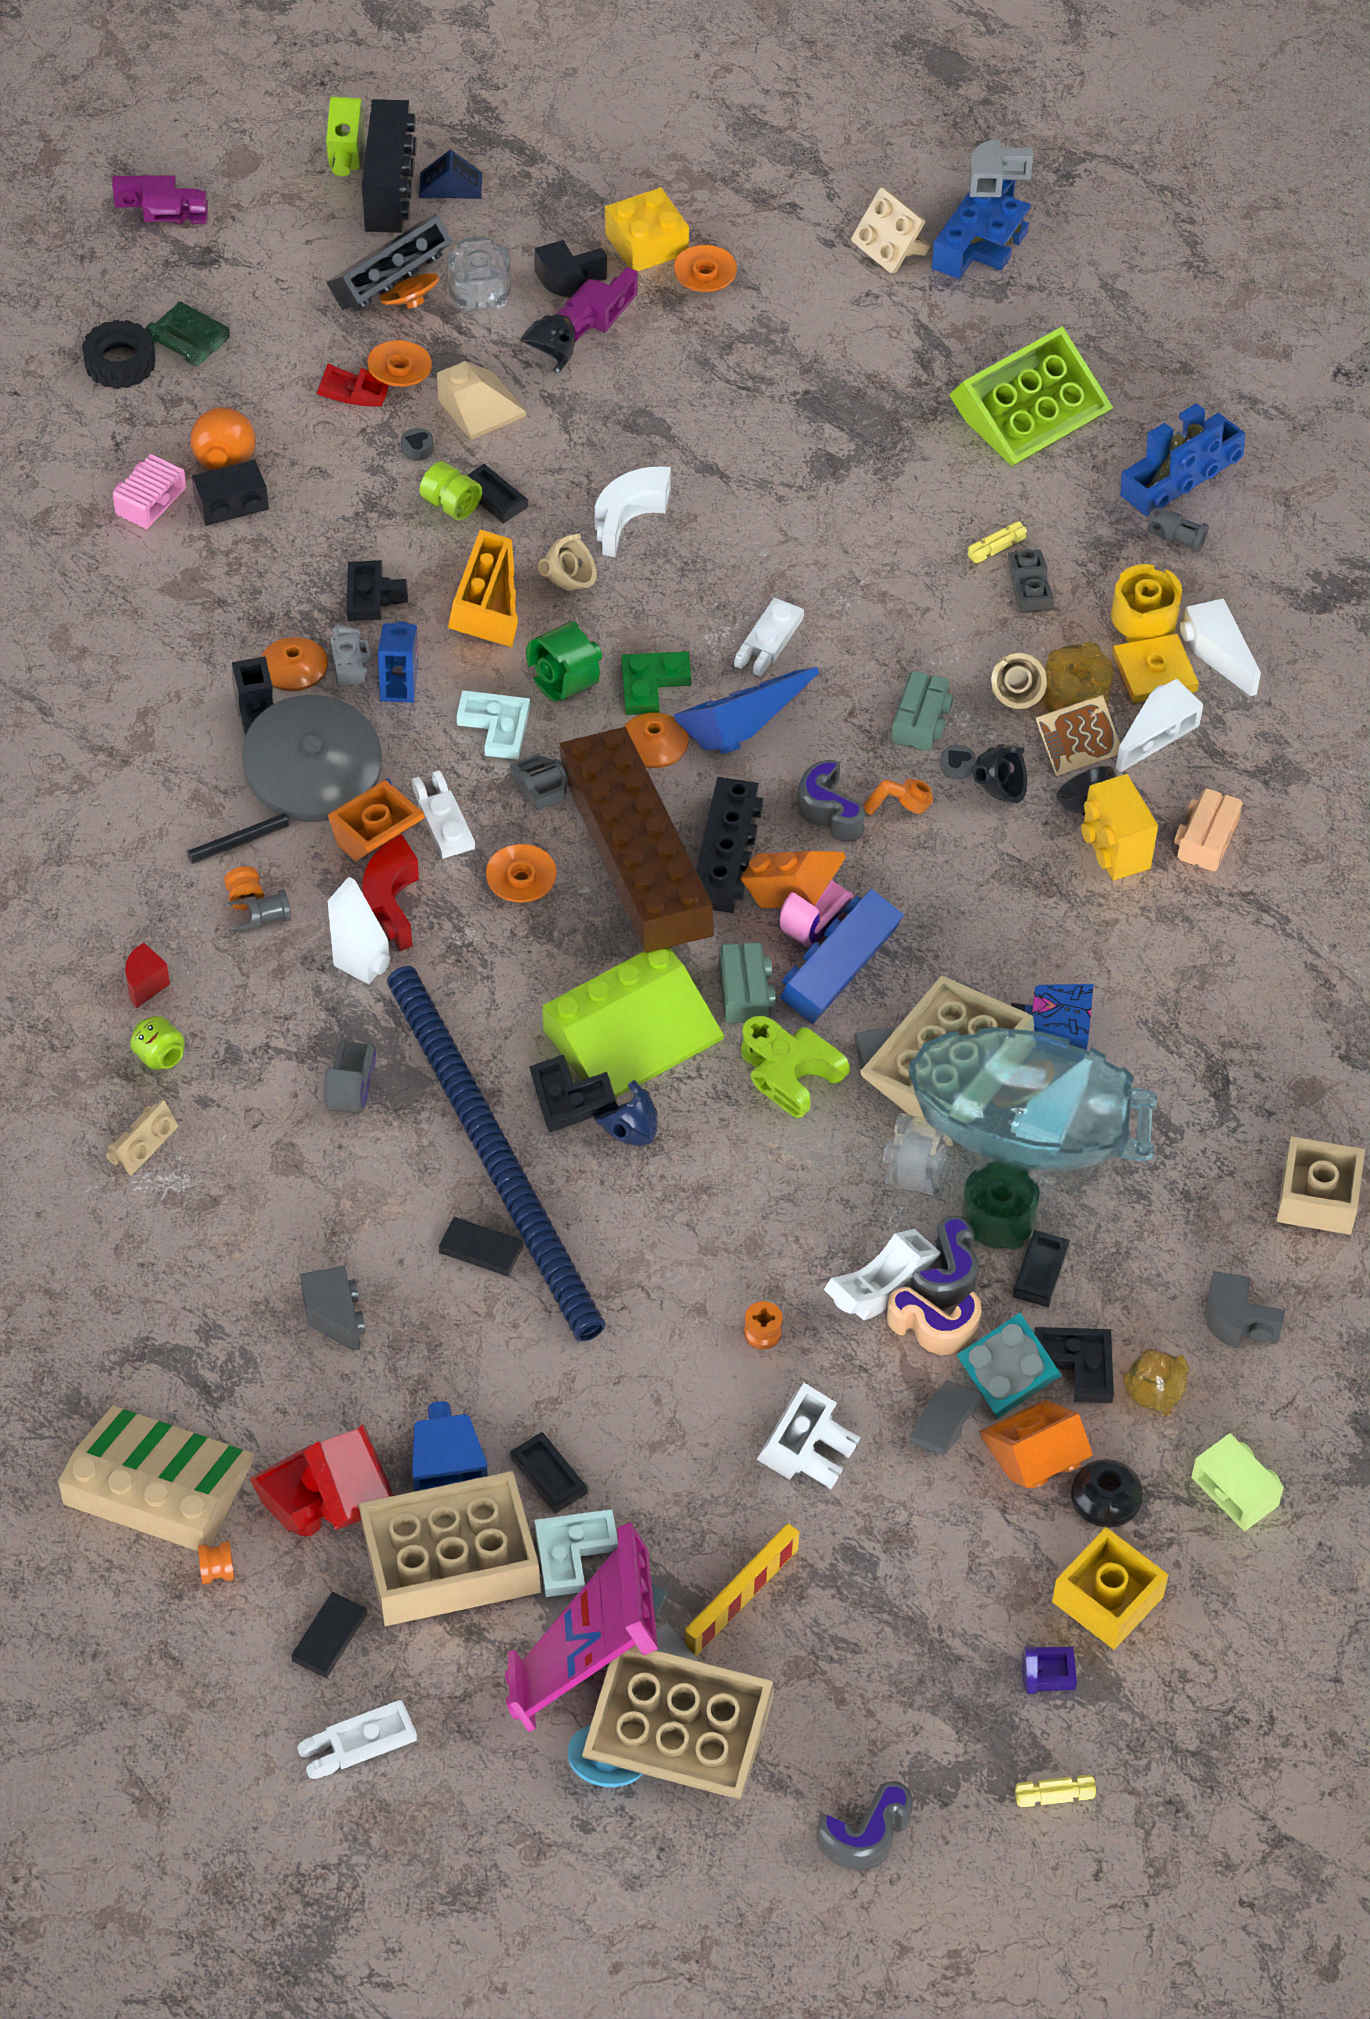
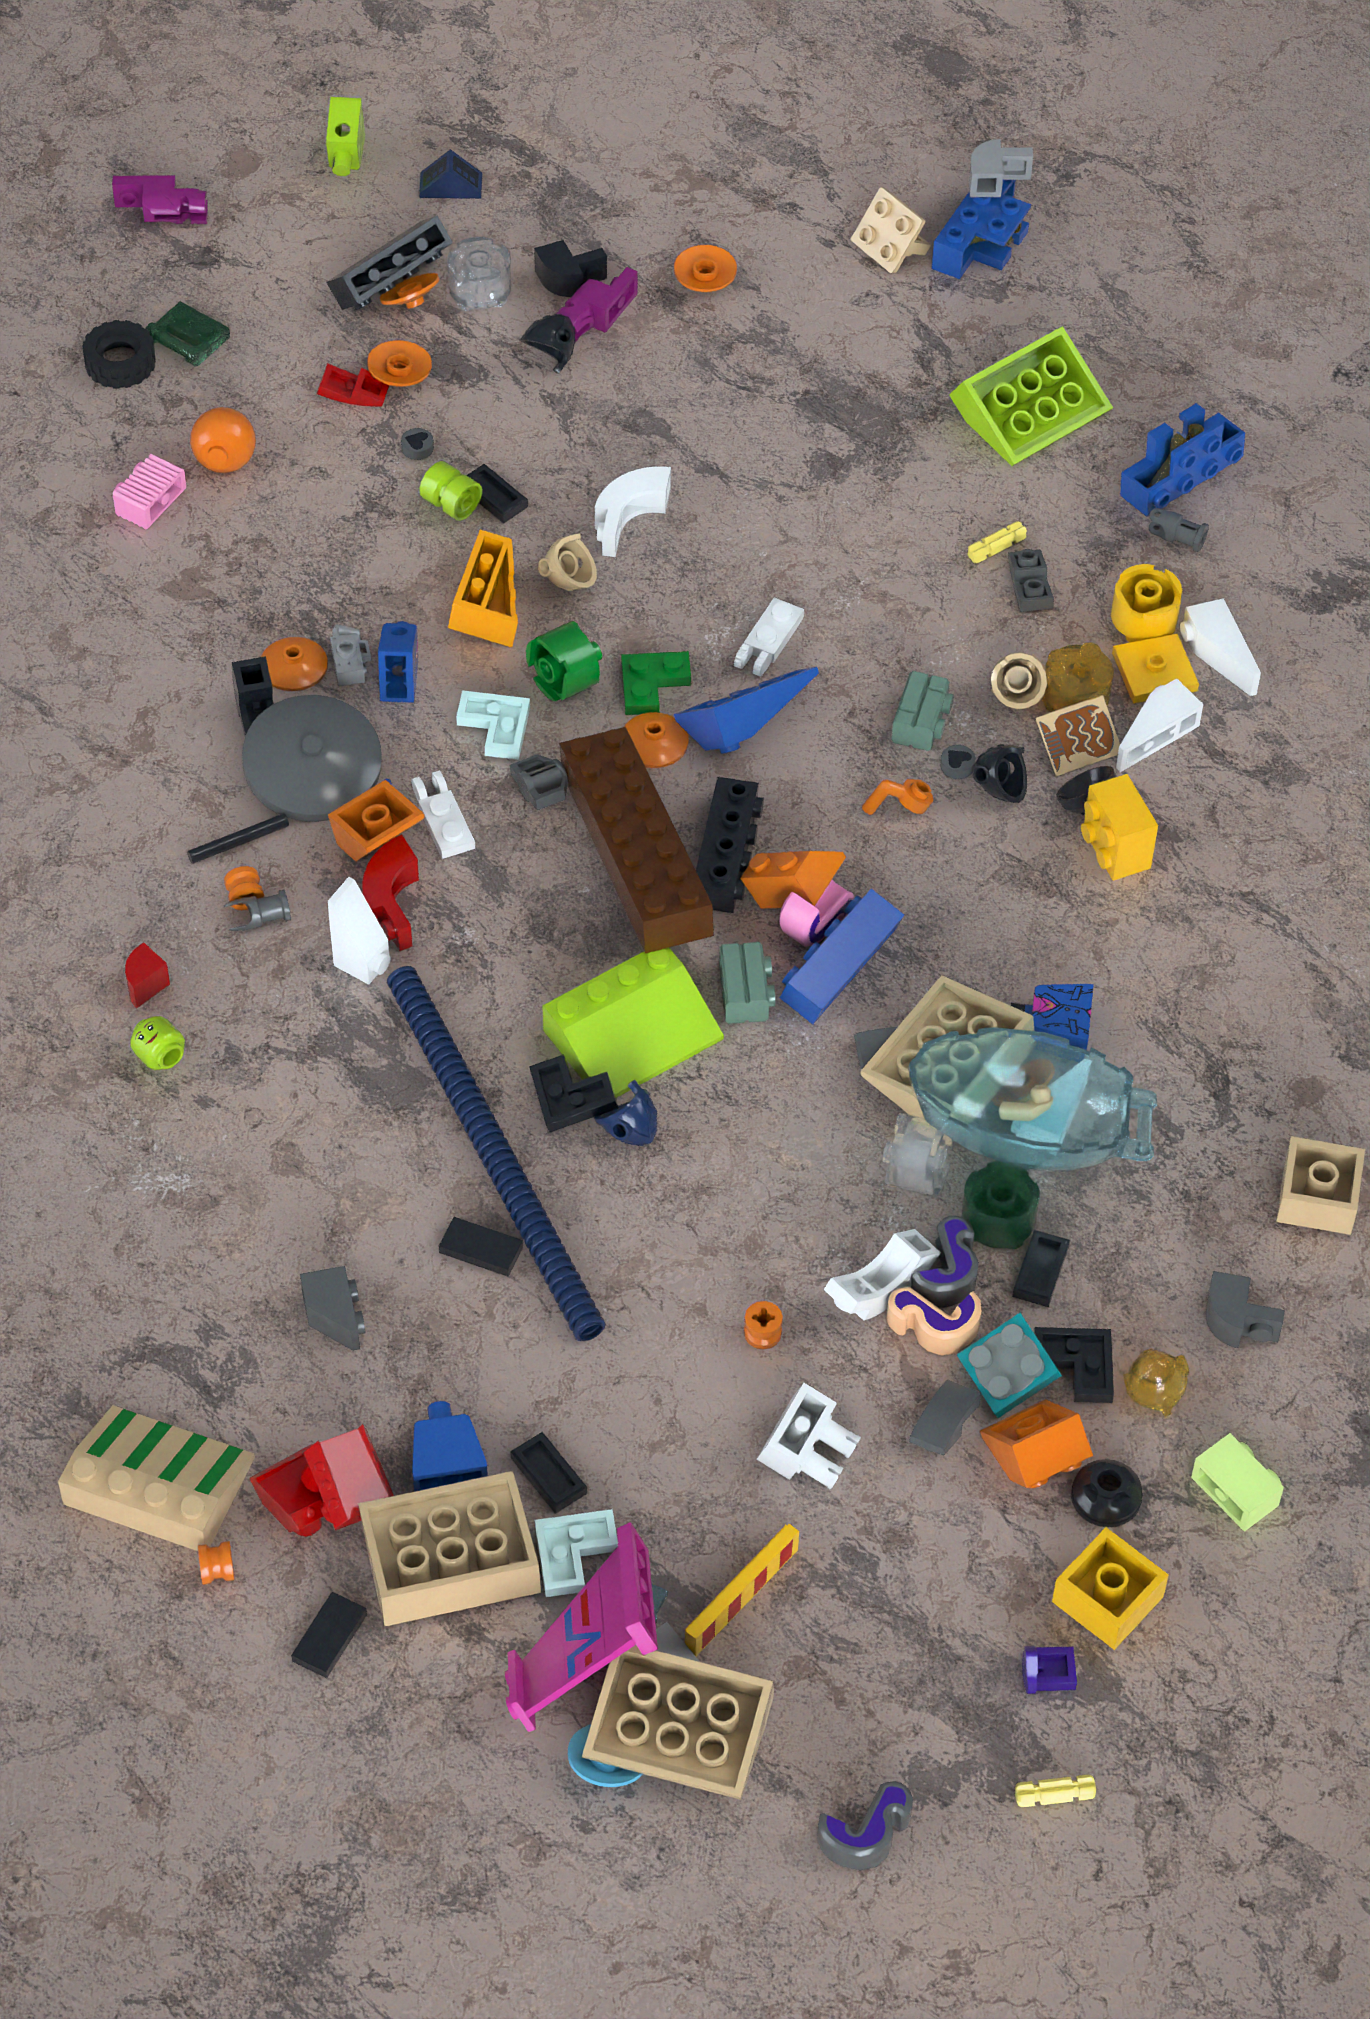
(146, 1137): tan hinge -> none
(230, 492): black brick -> none
(349, 1080): dark grey animal -> none
(359, 1739): white hinge -> none
(370, 590): black hinge -> none
(388, 166): black brick -> none
(477, 399): tan slope -> none
(517, 863): orange dish -> none
(646, 229): yellow brick -> none
(785, 1058): lime piece -> none
(825, 806): dark grey animal -> none
(1031, 1109): none -> tan arm
(1209, 829): light nougat brick -> none

